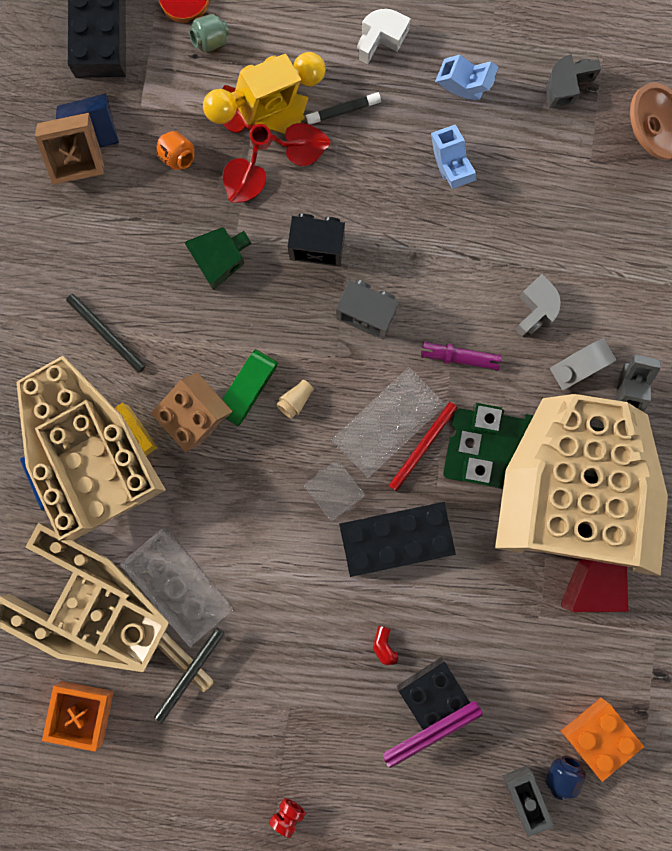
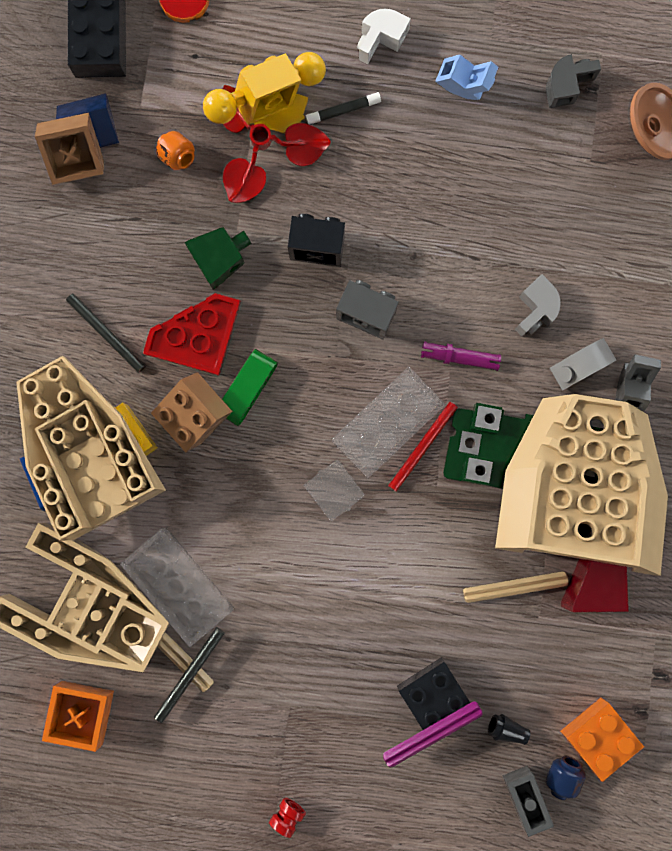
(196, 335): none -> red plate
(208, 33): sand green head -> none
(295, 399): tan cone -> none
(382, 649): red arm -> none
(397, 539): black brick -> none
(451, 157): light blue brick -> none
(507, 730): none -> black cone
(515, 587): none -> tan axle

